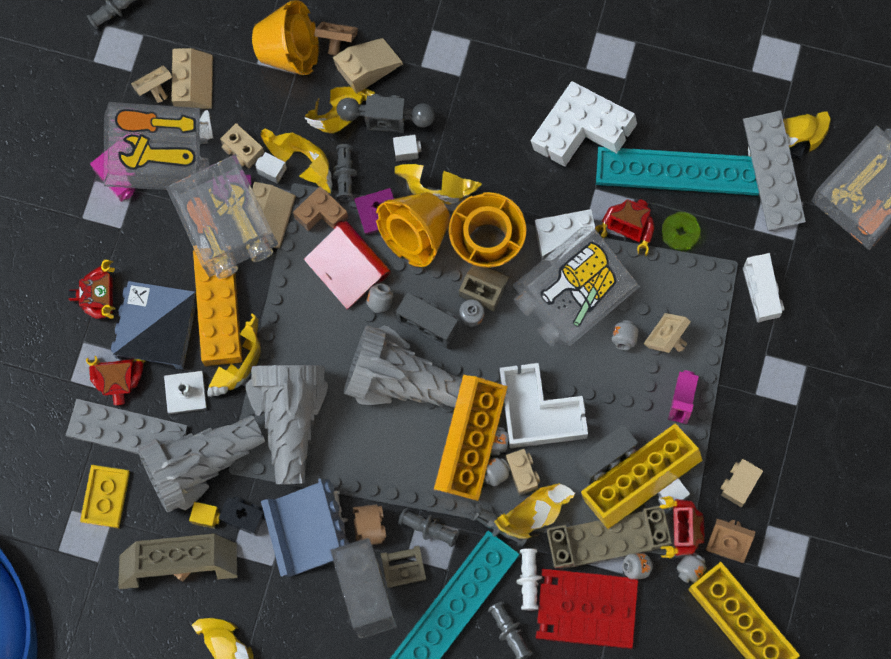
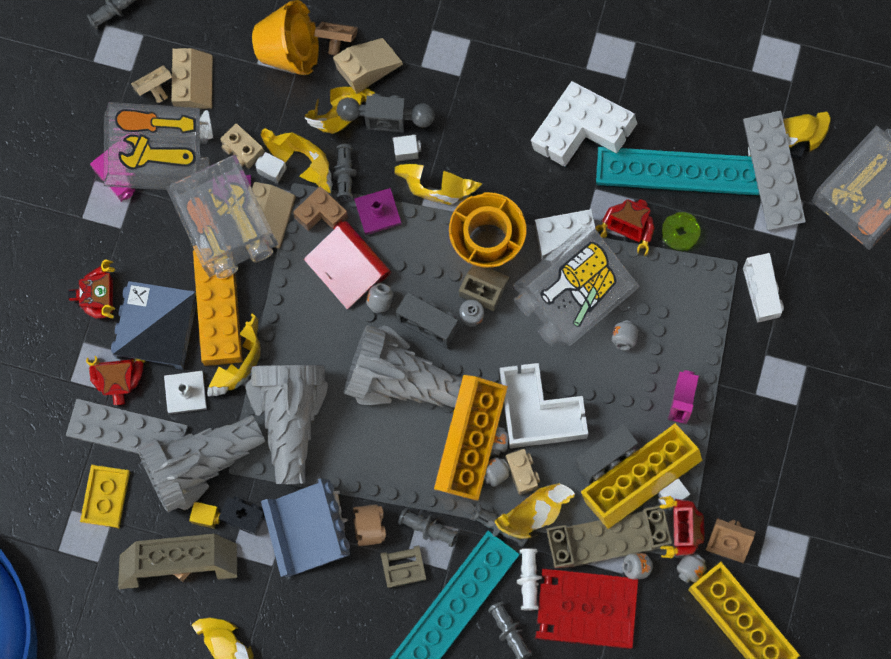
(363, 588): clear brick -> none
(414, 226): light orange cone -> none
(668, 333): tan tile -> none
(742, 482): tan brick -> none

